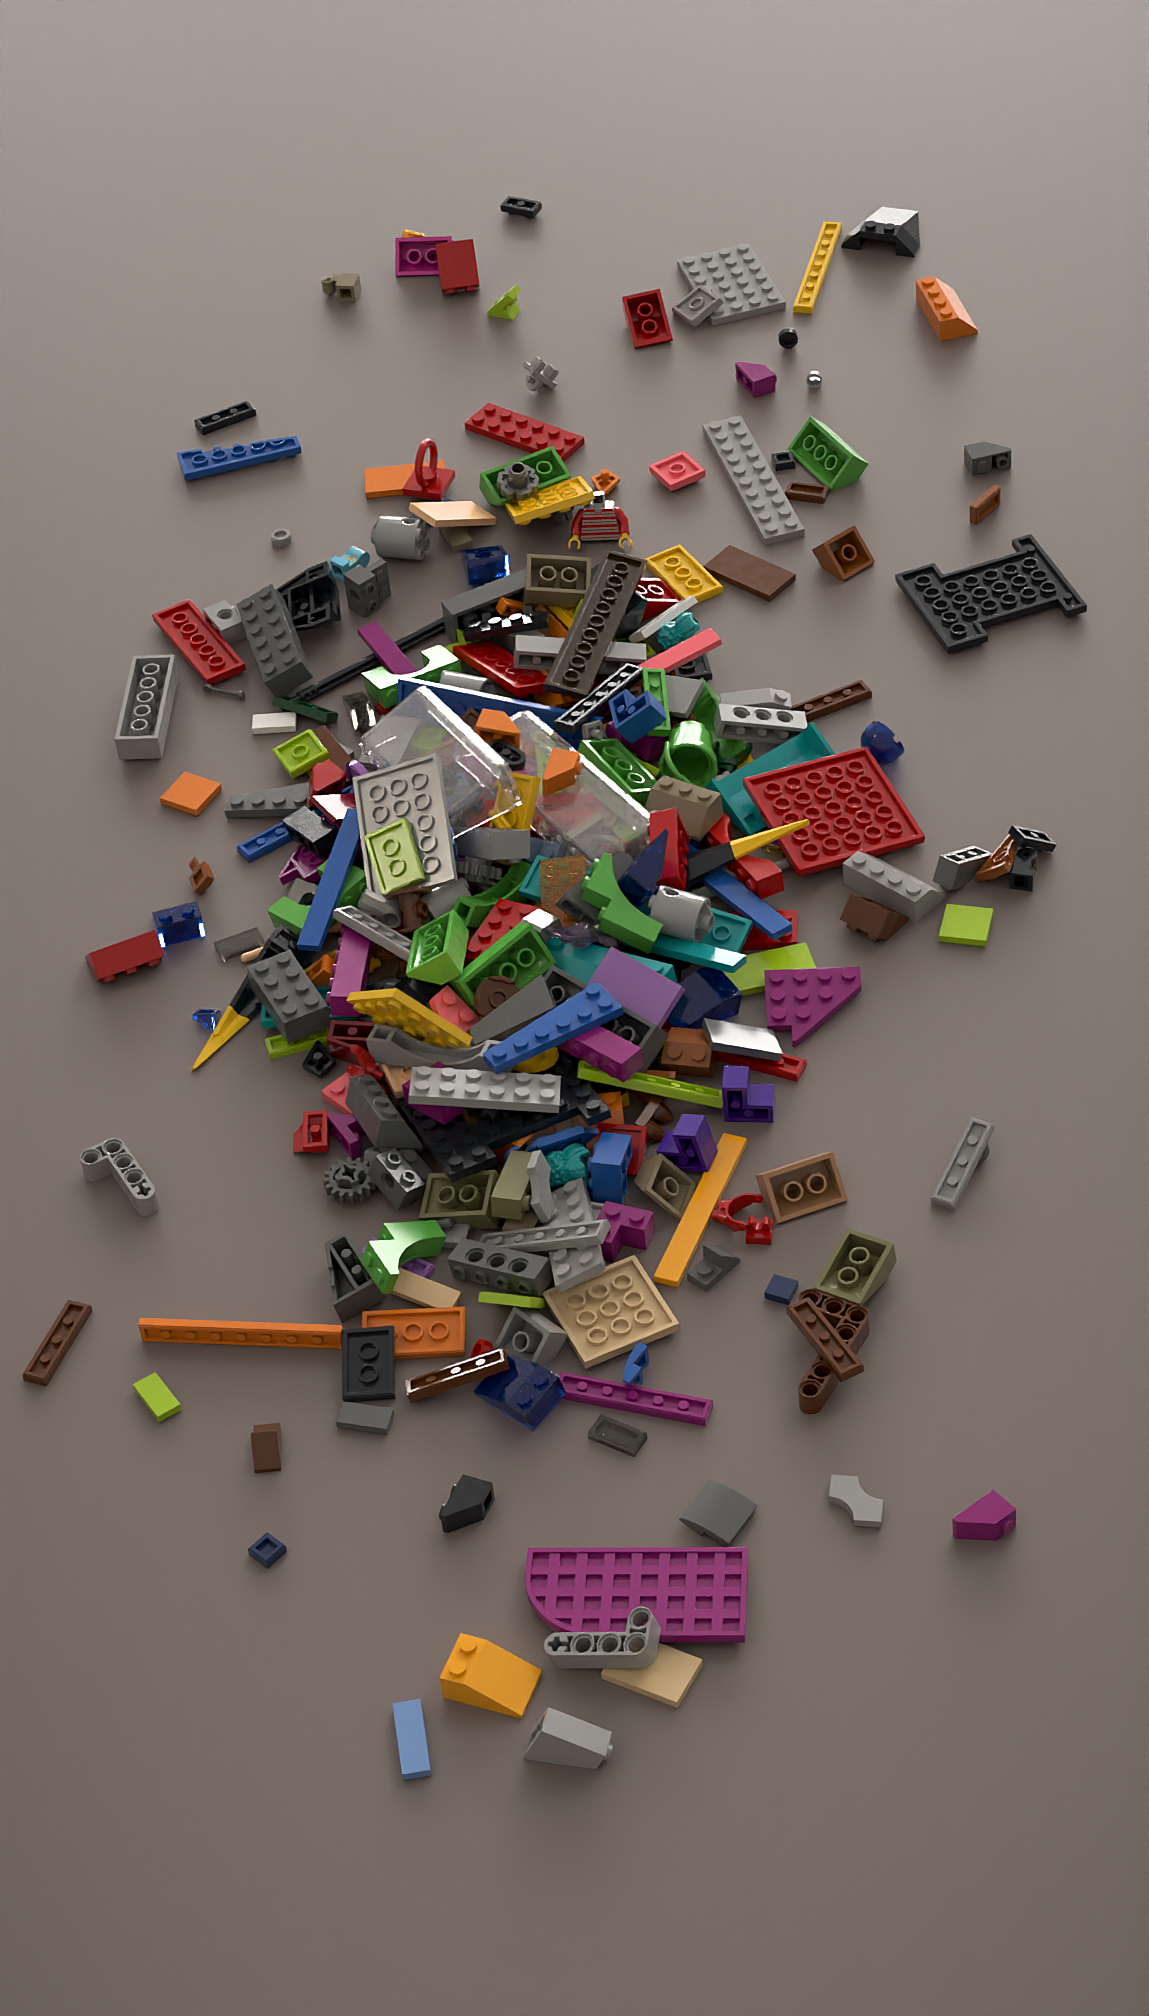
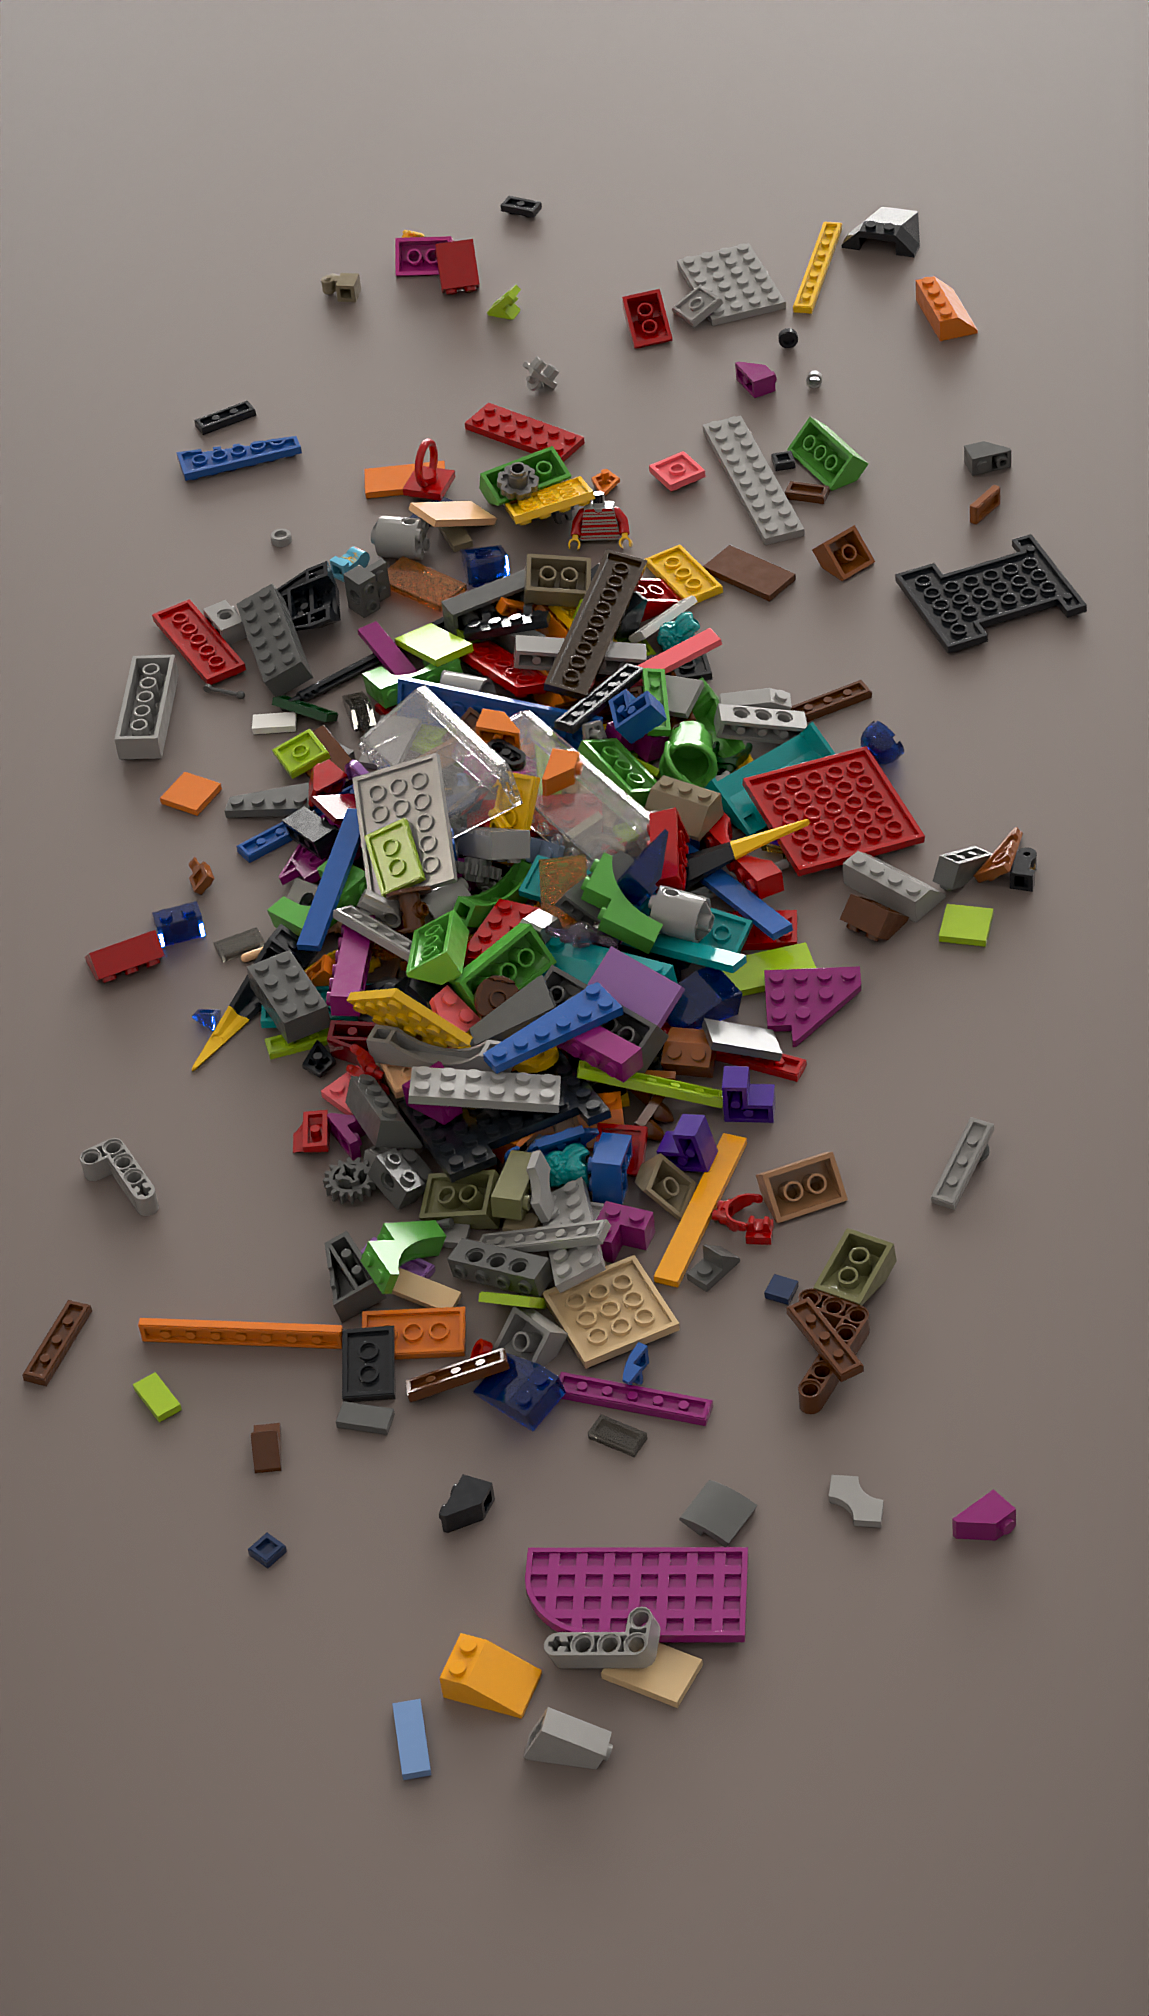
(423, 583): none -> clear orange tile
(434, 644): none -> tile
(1031, 838): black plate -> none

